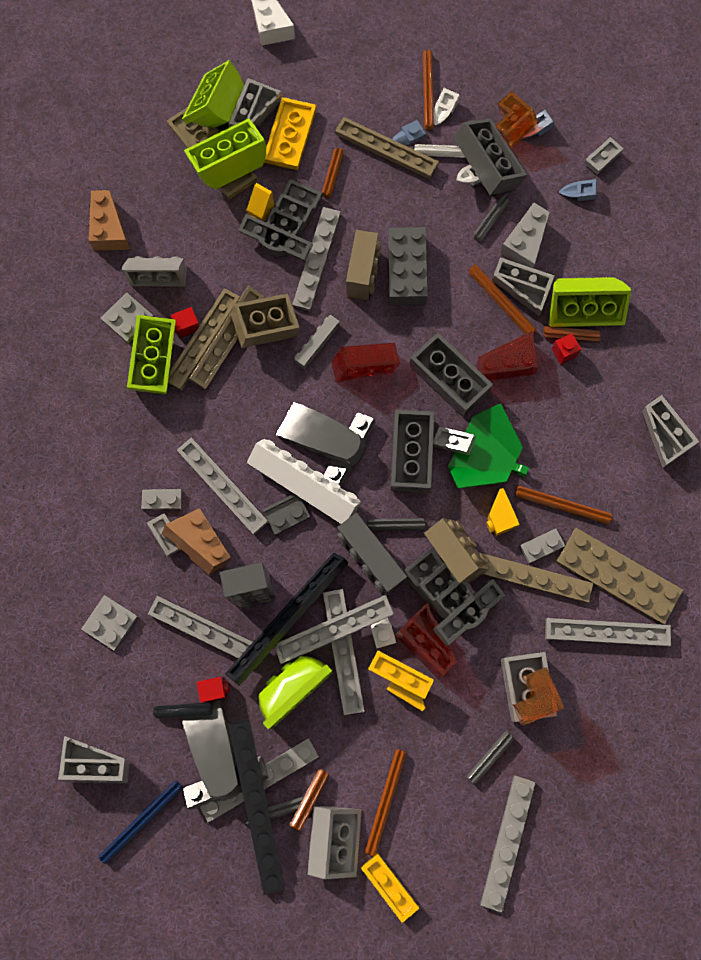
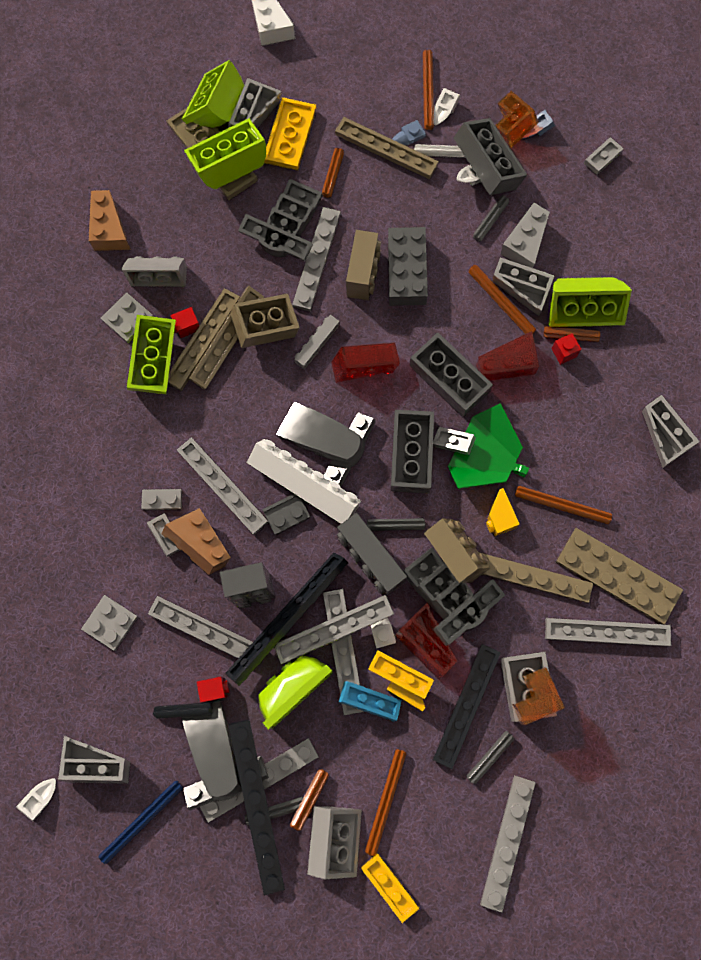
(37, 799): none -> white plate
(260, 203): yellow slope -> none
(370, 701): none -> dark azure plate
(466, 706): none -> black plate
(542, 546): light grey plate -> none
(581, 190): sand blue plate -> none

